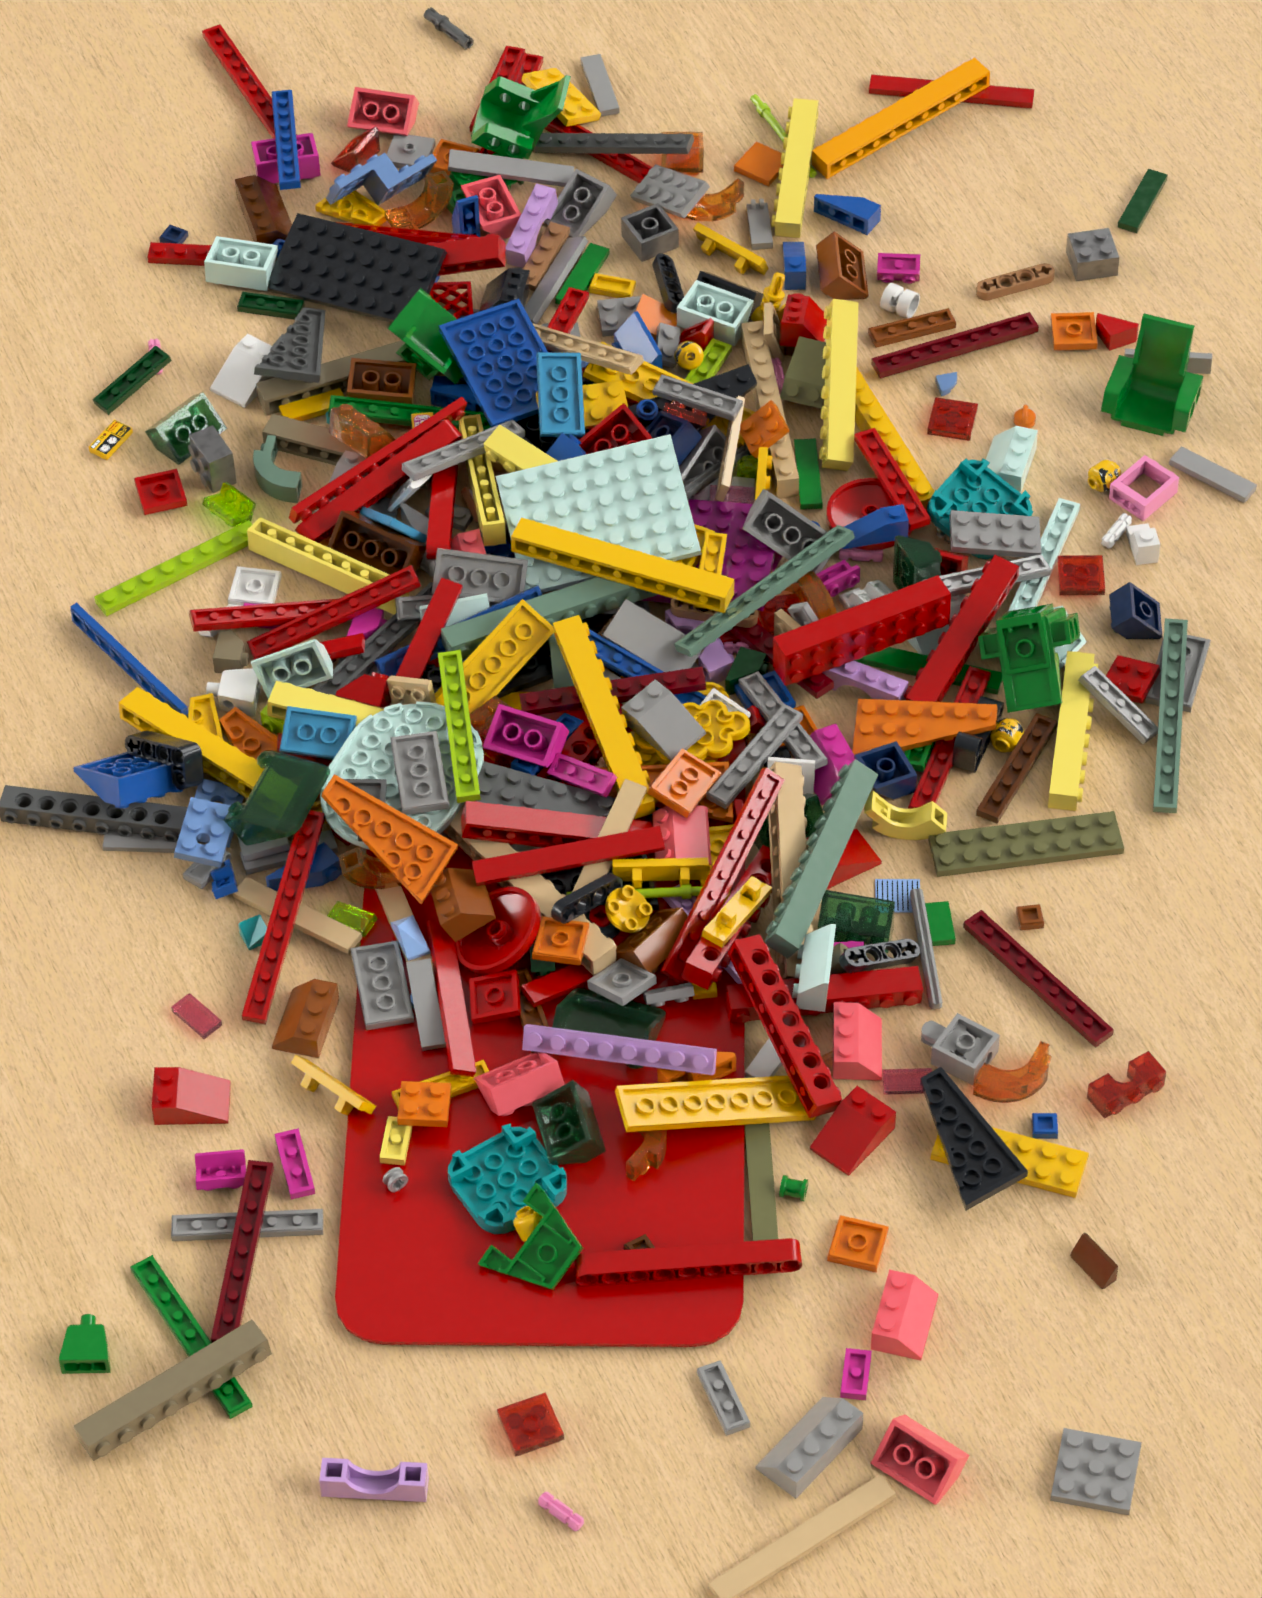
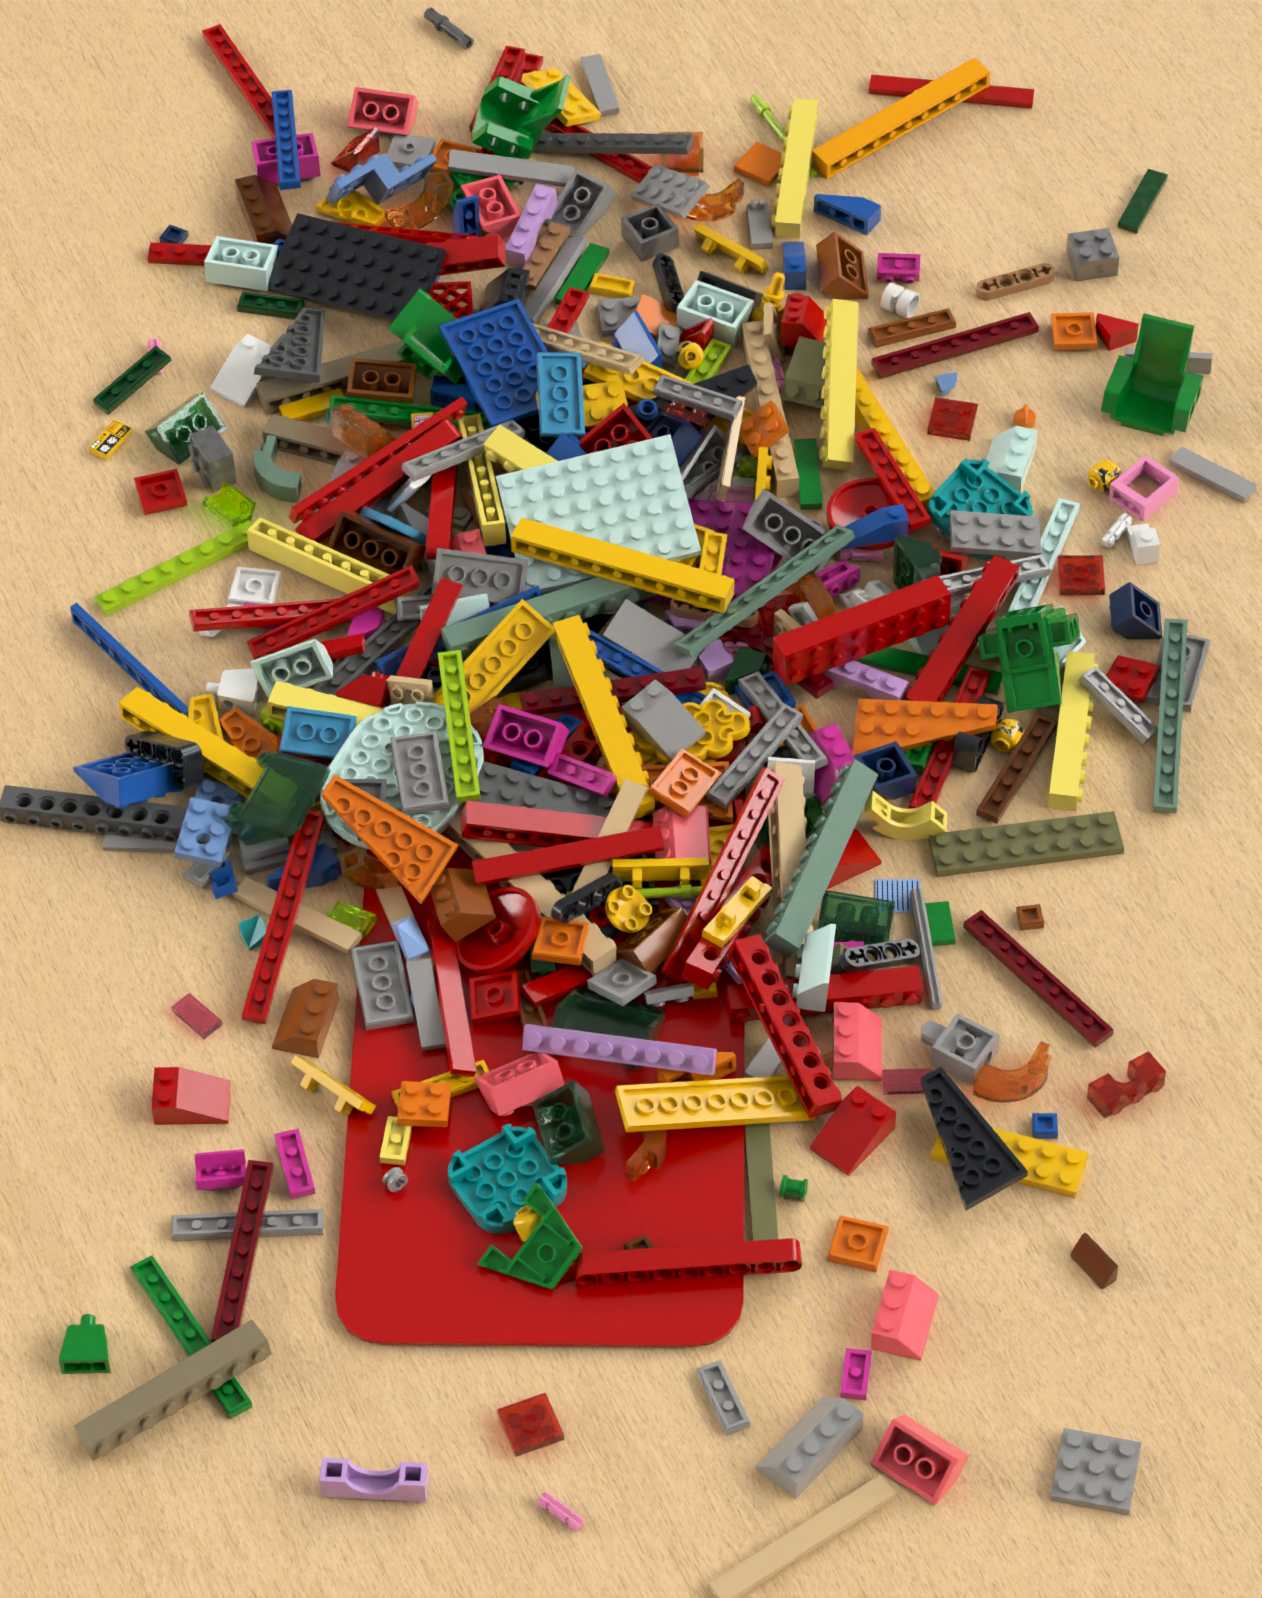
(229, 652): dark tan slope -> none

